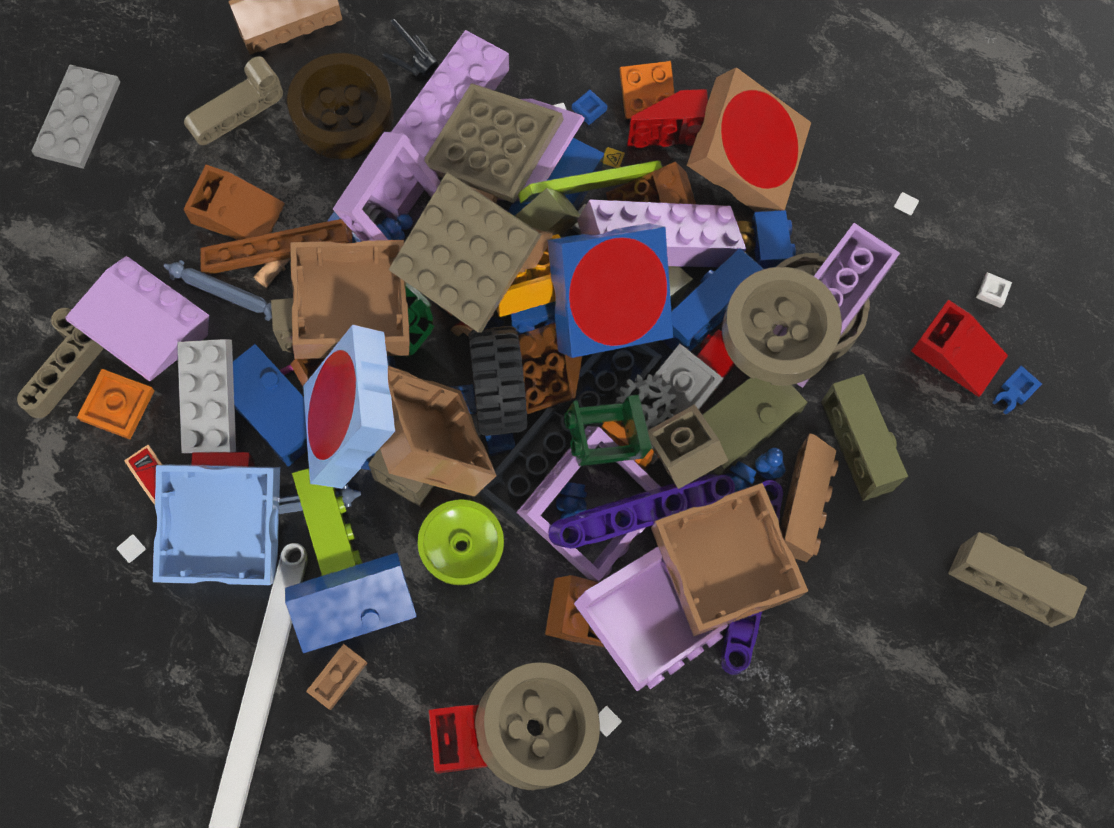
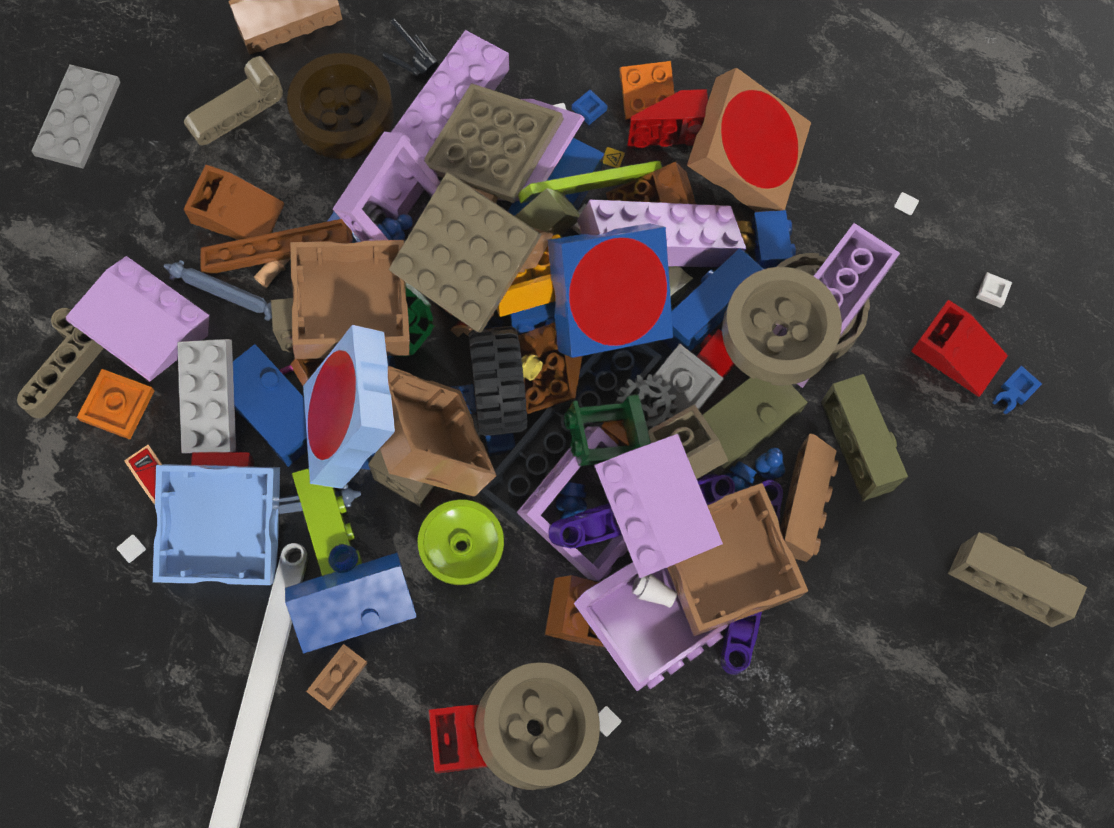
(343, 558): none -> clear blue plate
(531, 366): none -> light yellow plate
(653, 590): none -> white cone
(658, 505): none -> lavender slope

